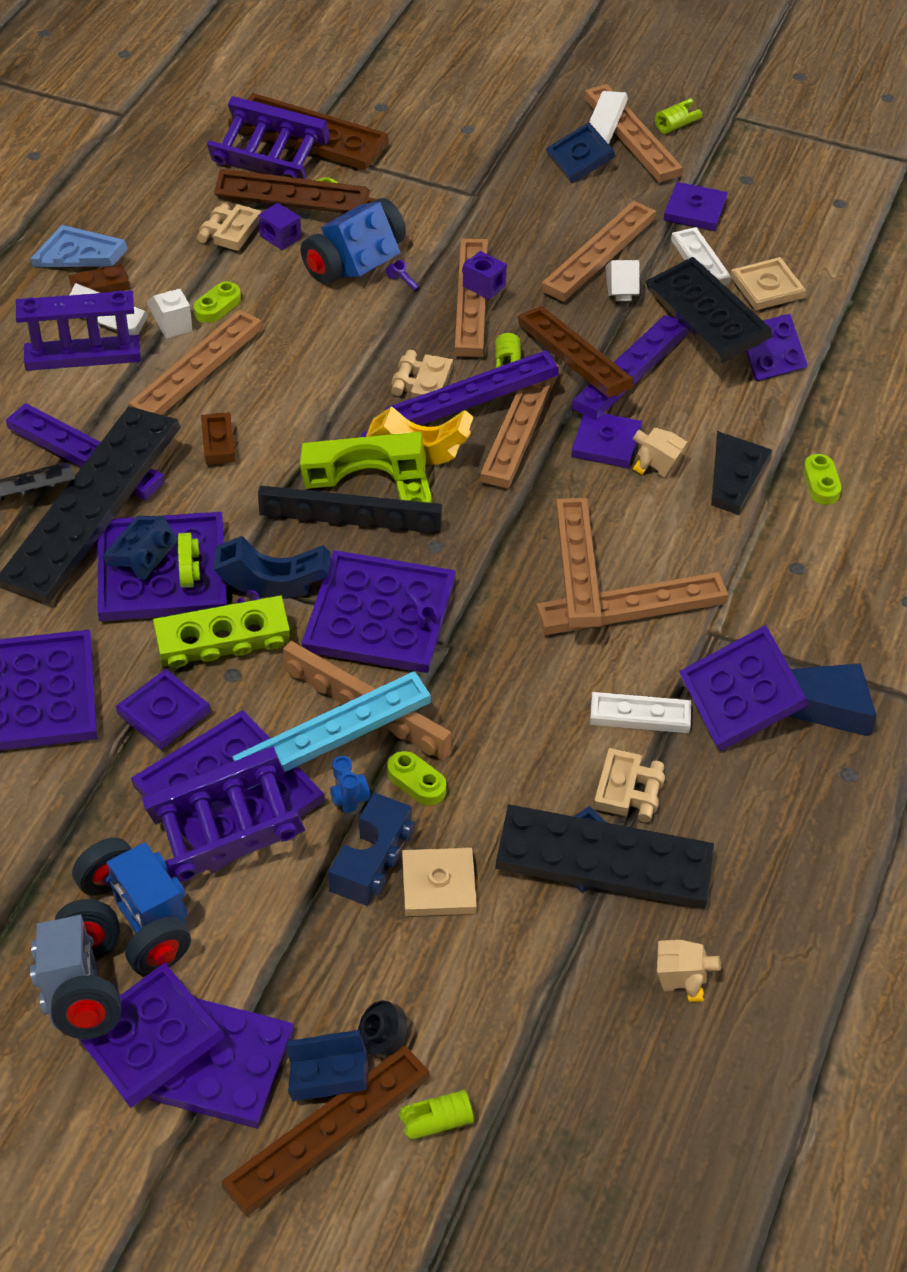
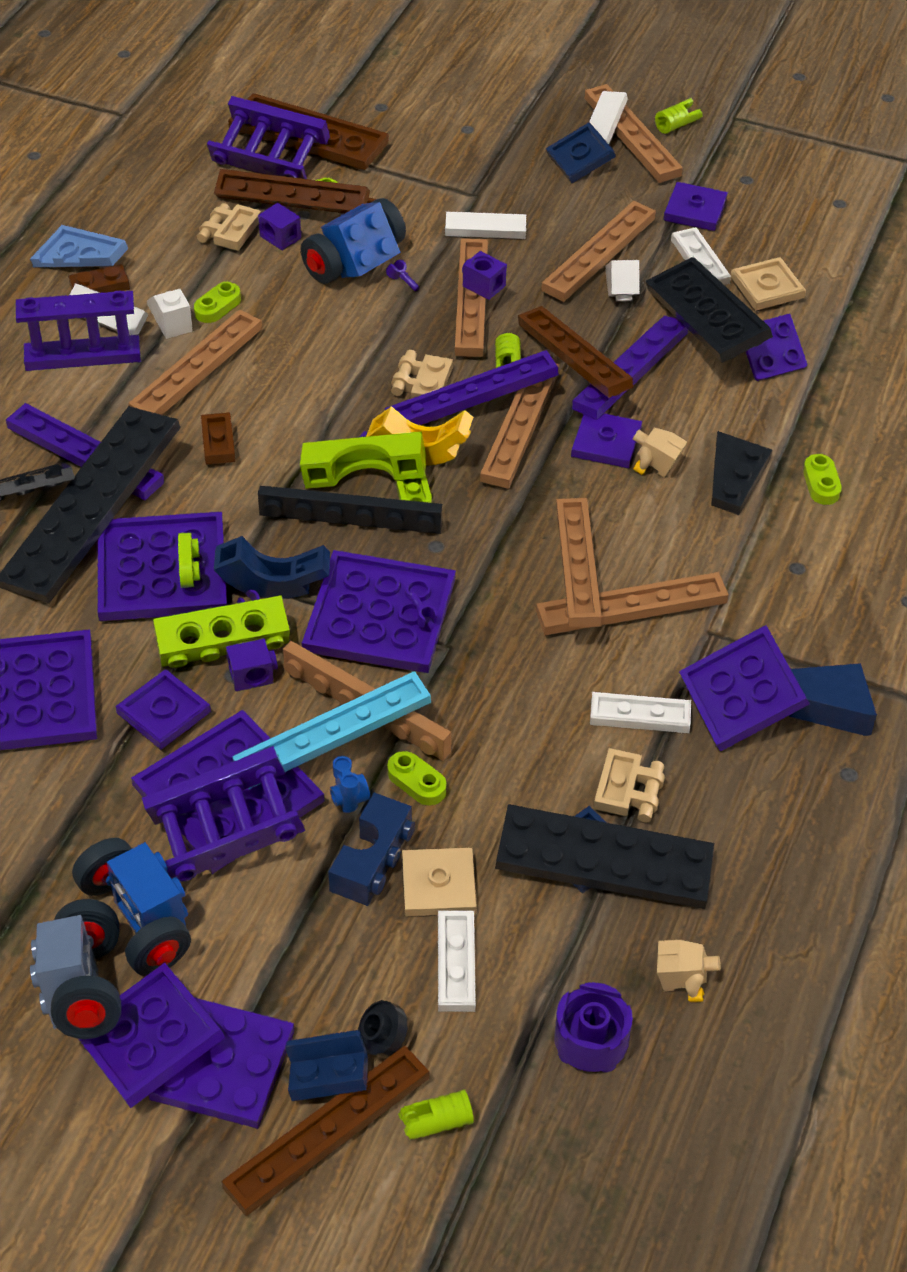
(142, 545): dark blue bracket -> none
(251, 664): none -> dark purple brick
(456, 961): none -> white tile
(485, 225): none -> white tile
(593, 1027): none -> dark purple brick

